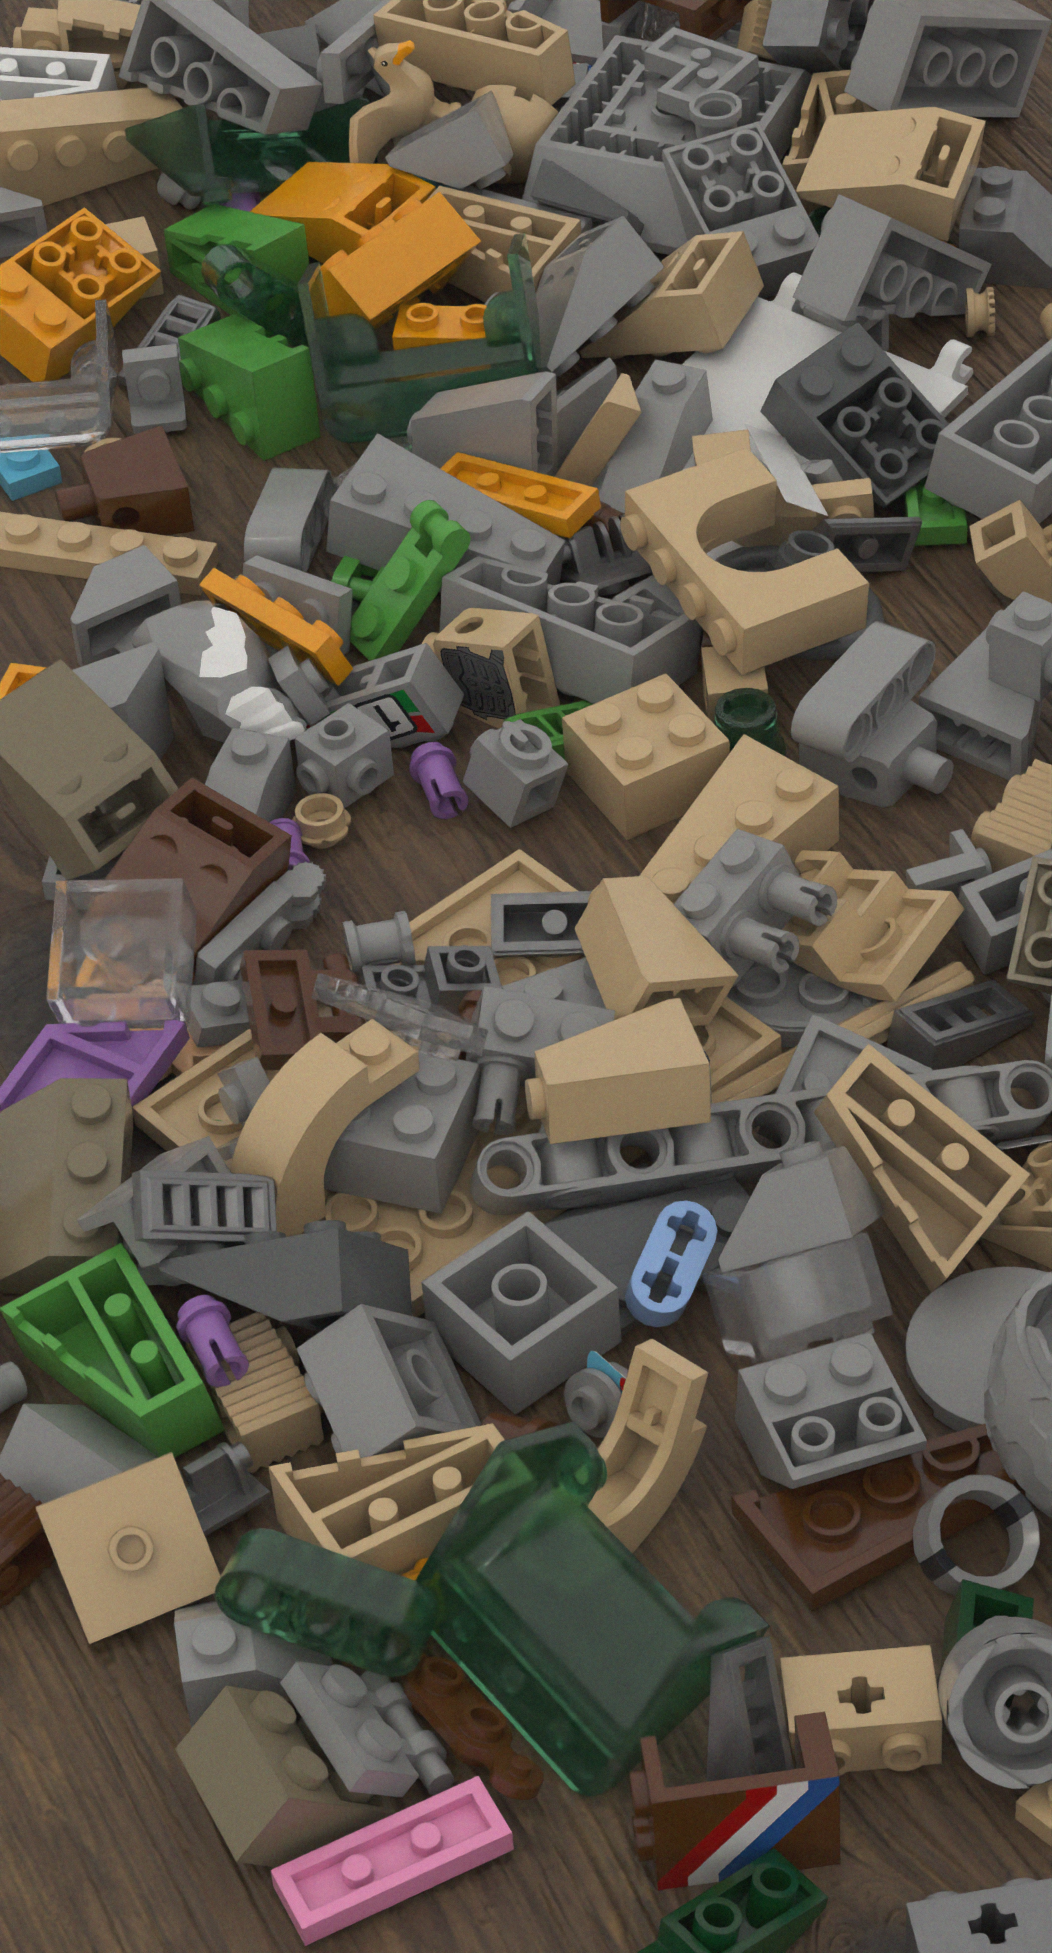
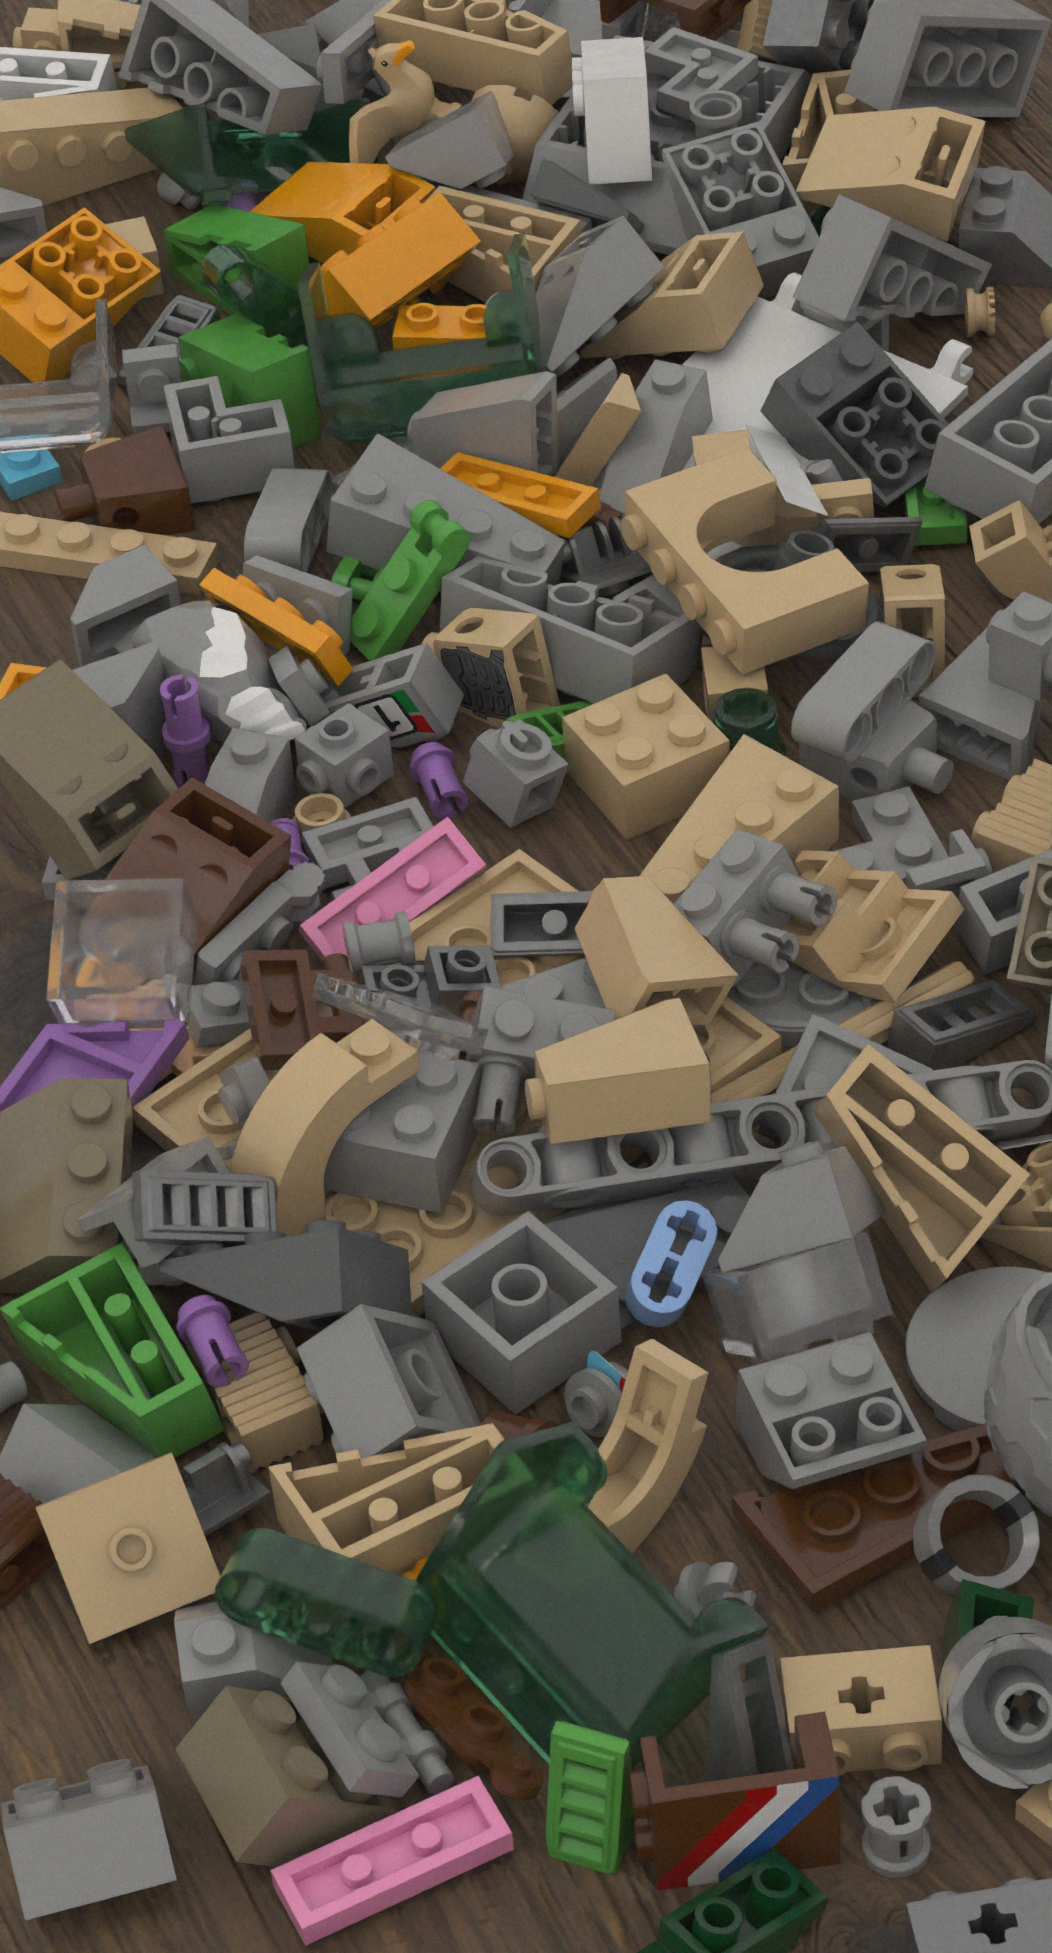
(86, 1839): none -> light grey slope
(185, 729): none -> medium lavender pin
(225, 448): none -> light grey brick
(364, 842): none -> light grey plate
(407, 882): none -> bright pink plate
(585, 1805): none -> bright green slope
(614, 100): none -> white wedge
(706, 1583): none -> light grey plate
(884, 1831): none -> light grey bush
(894, 834): none -> light grey plate
(915, 602): none -> tan torso

